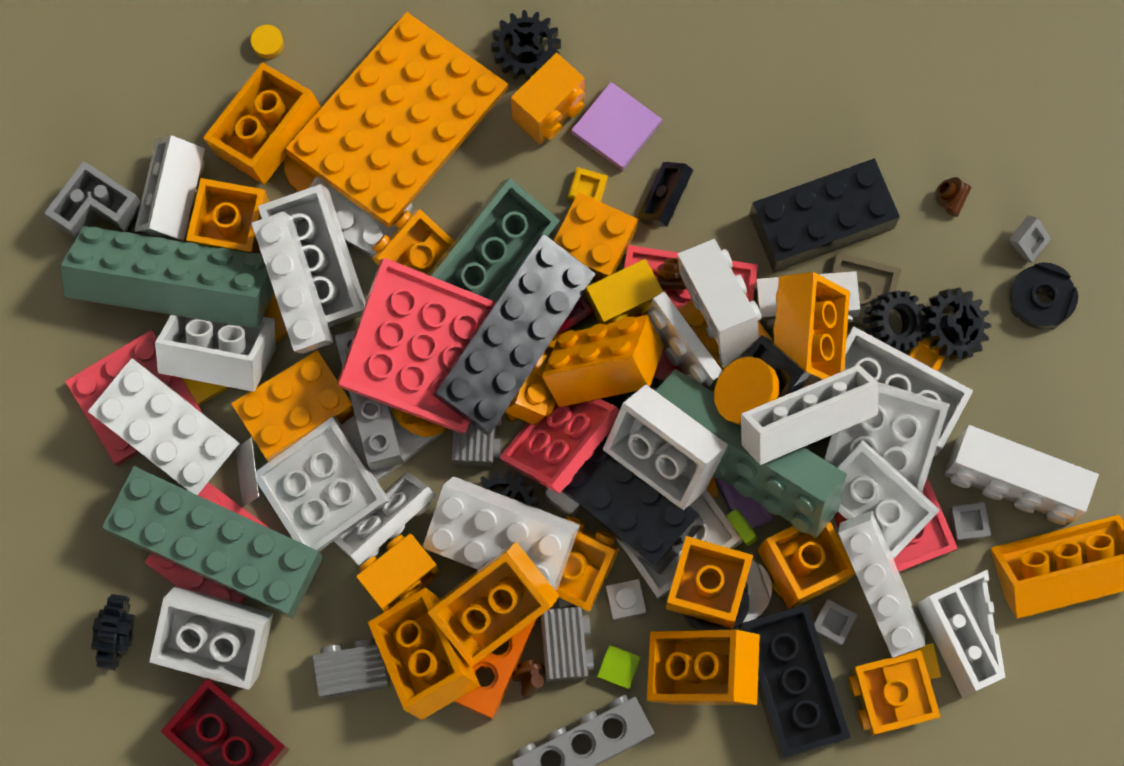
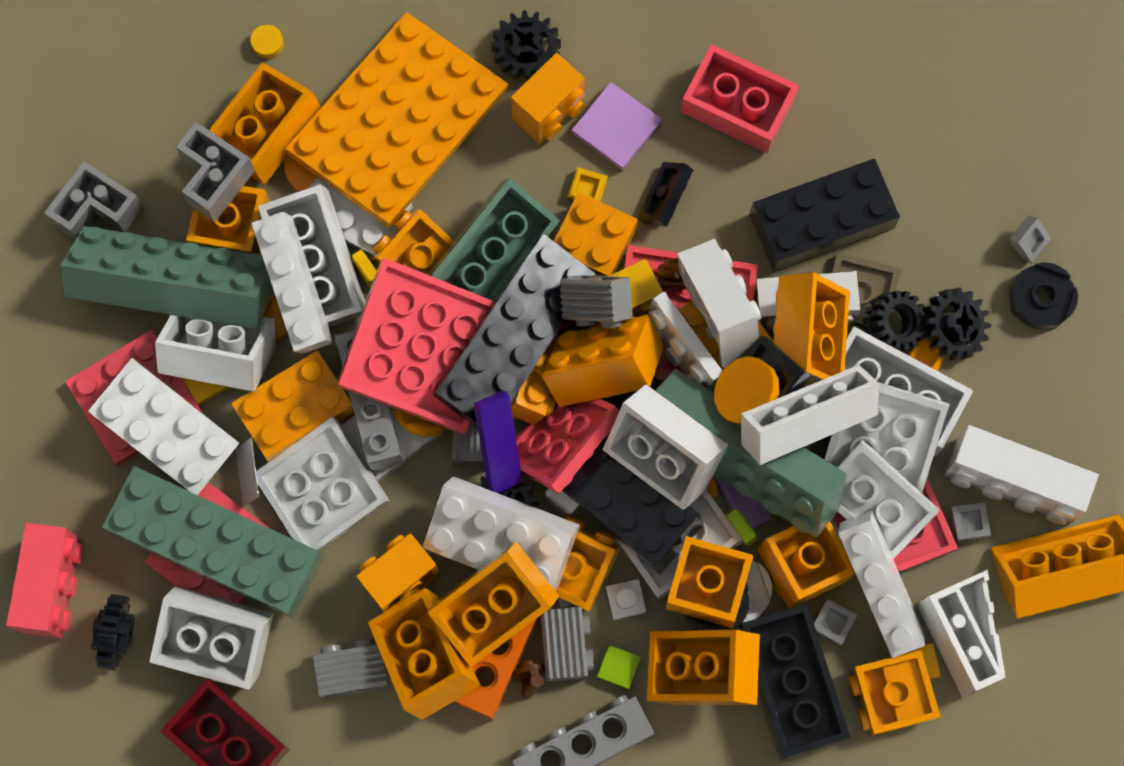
(45, 581): none -> coral brick
(170, 189): white brick -> none
(219, 169): none -> light grey brick
(364, 267): none -> yellow tile
(407, 499): white plate -> none
(498, 442): none -> dark purple tile
(596, 299): none -> light grey brick
(739, 98): none -> coral brick
(952, 195): reddish brown plate -> none

